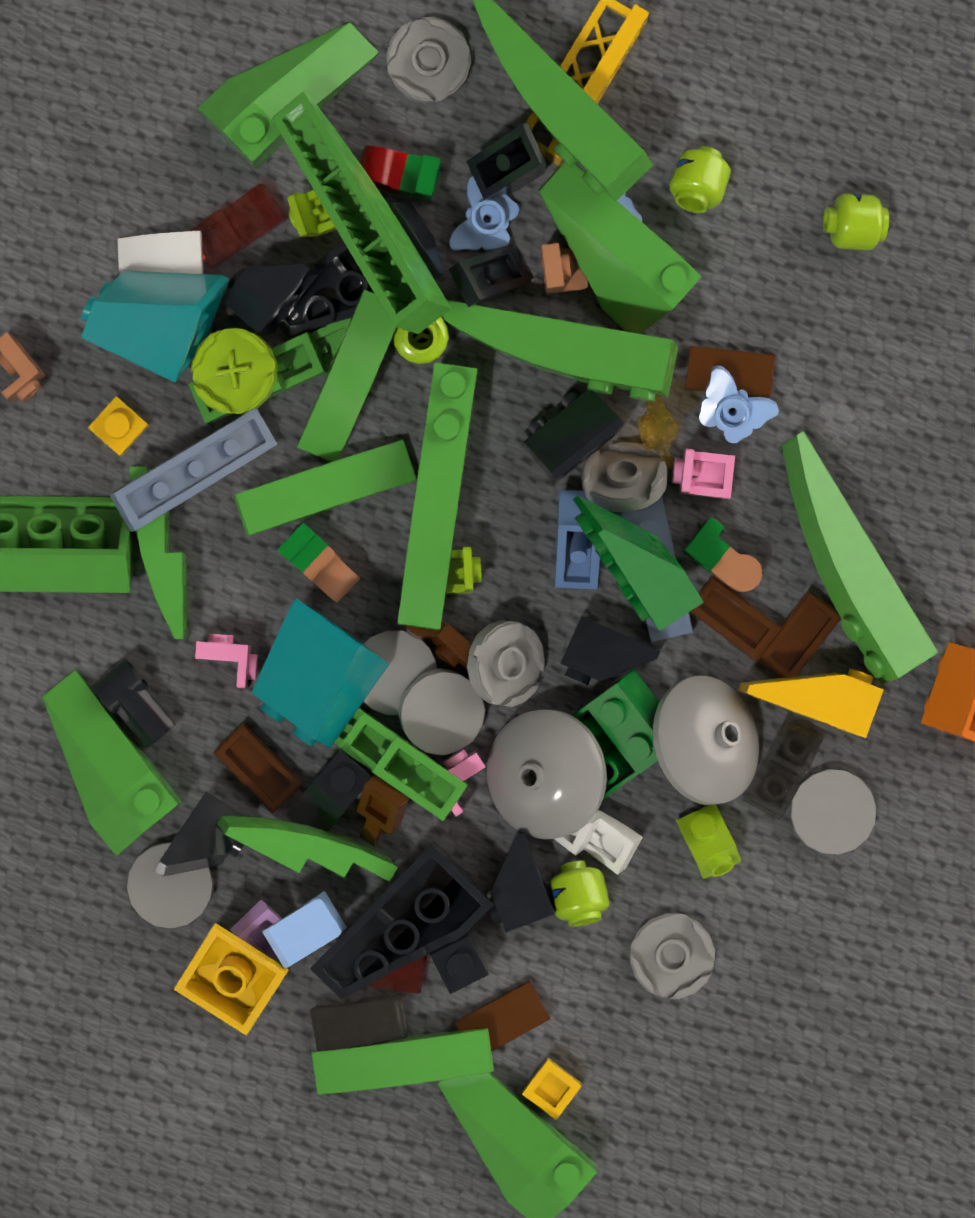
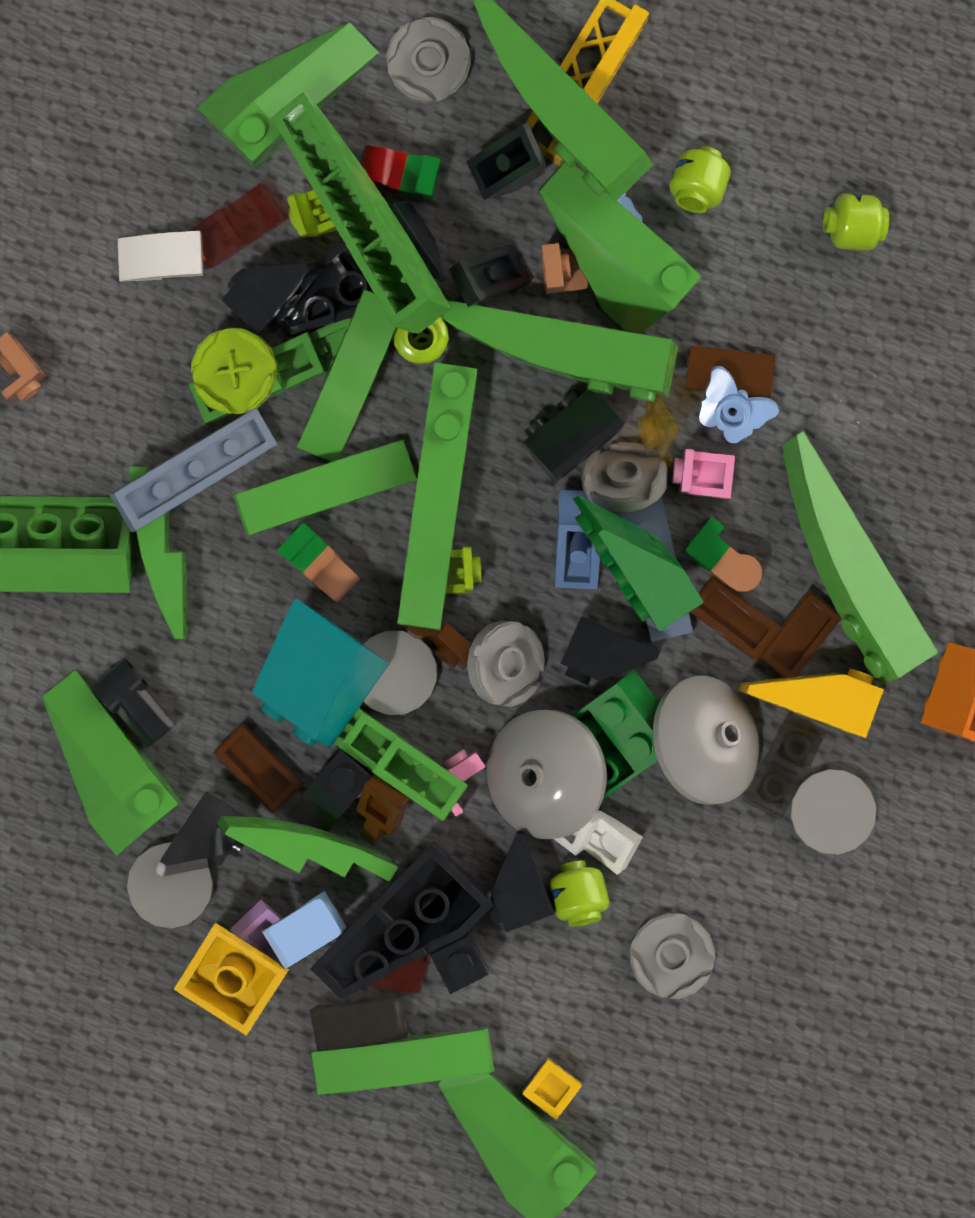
(118, 426): yellow plate -> none
(154, 318): teal slope -> none
(222, 648): bright pink bracket -> none
(441, 712): light grey tile -> none
(474, 231): light blue animal -> none
(507, 1015): reddish brown tile -> none
(709, 841): lime bracket -> none

